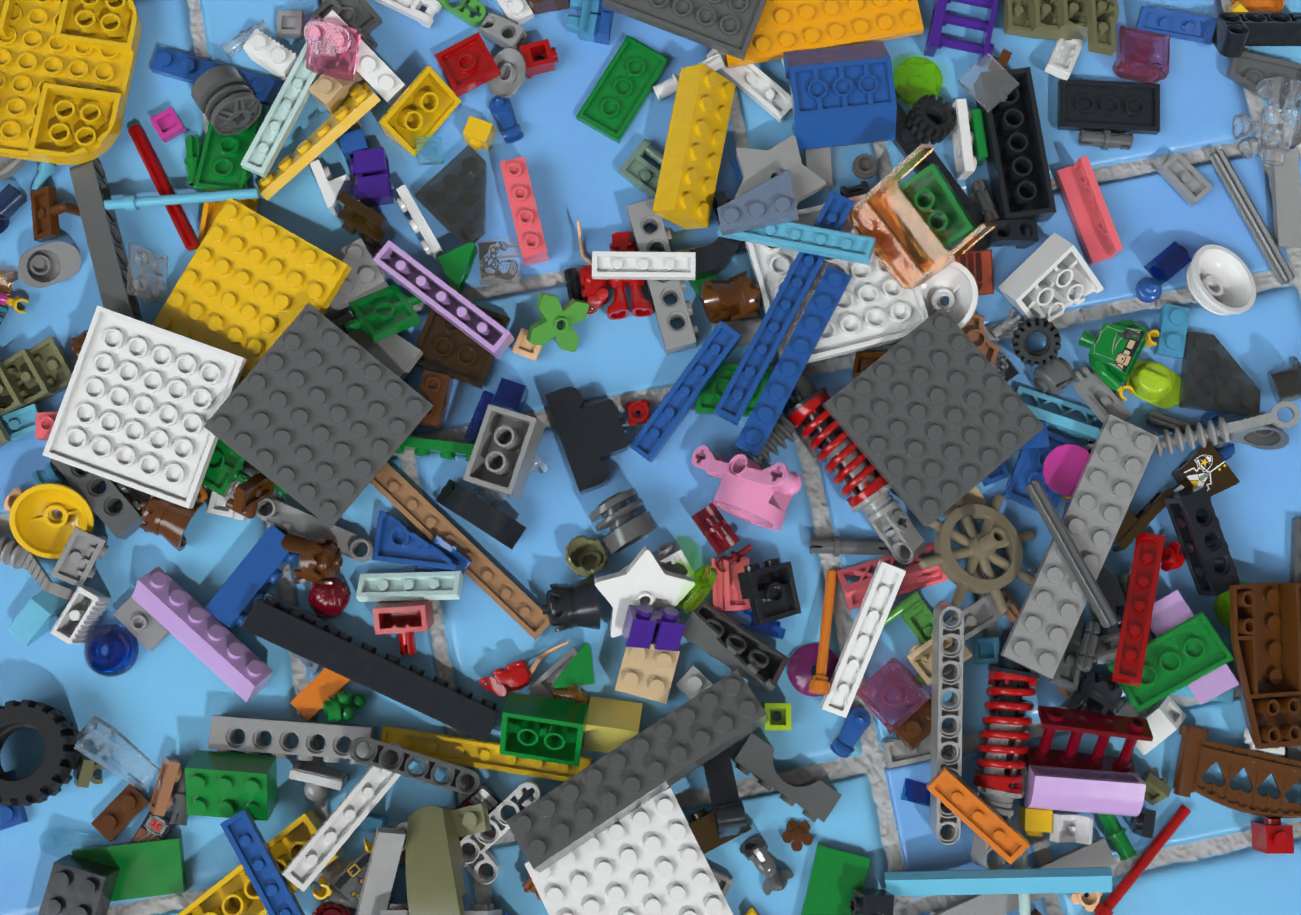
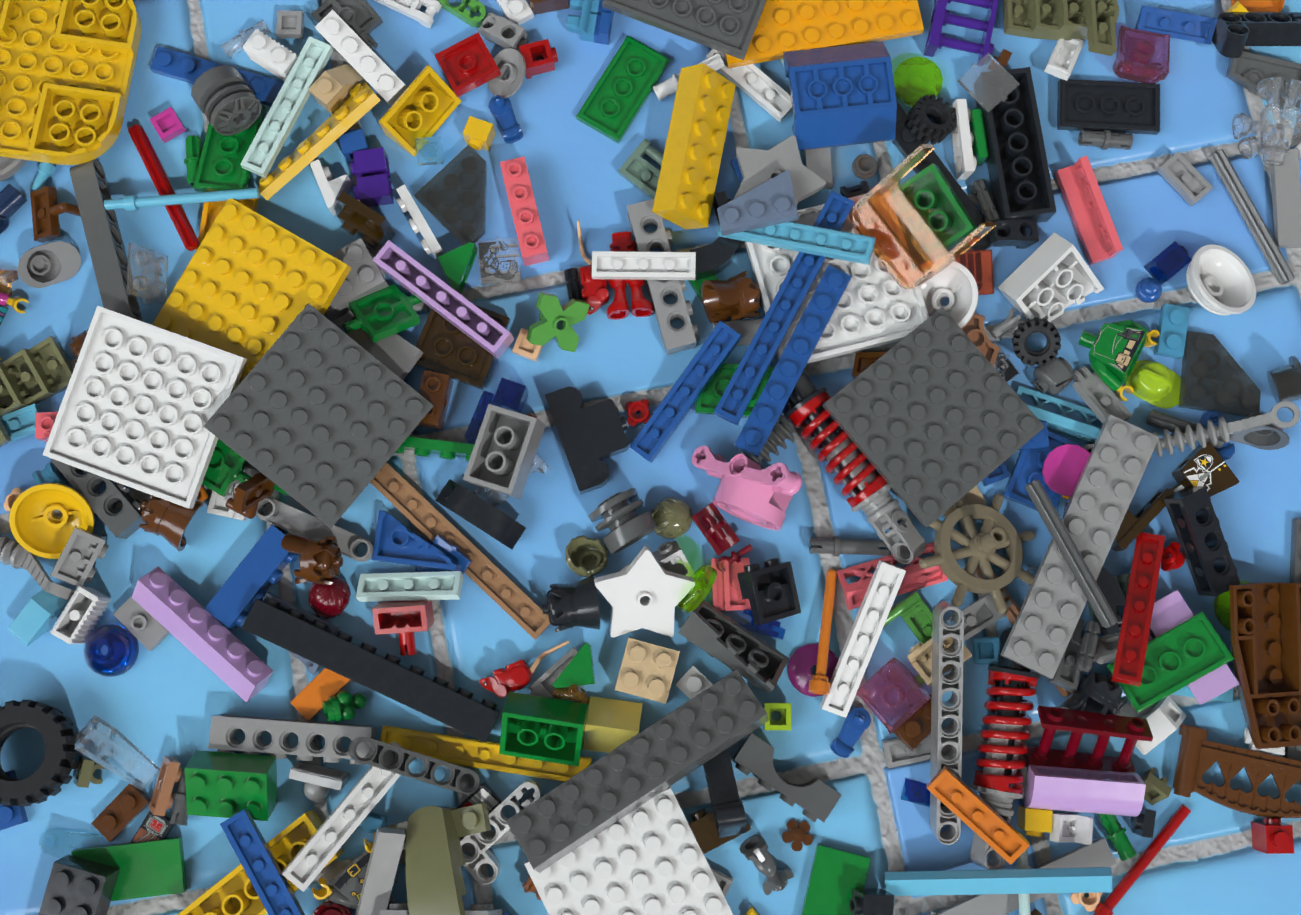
(331, 48): clear pink slope -> none
(644, 623): dark purple piece -> none
(672, 517): none -> olive hair

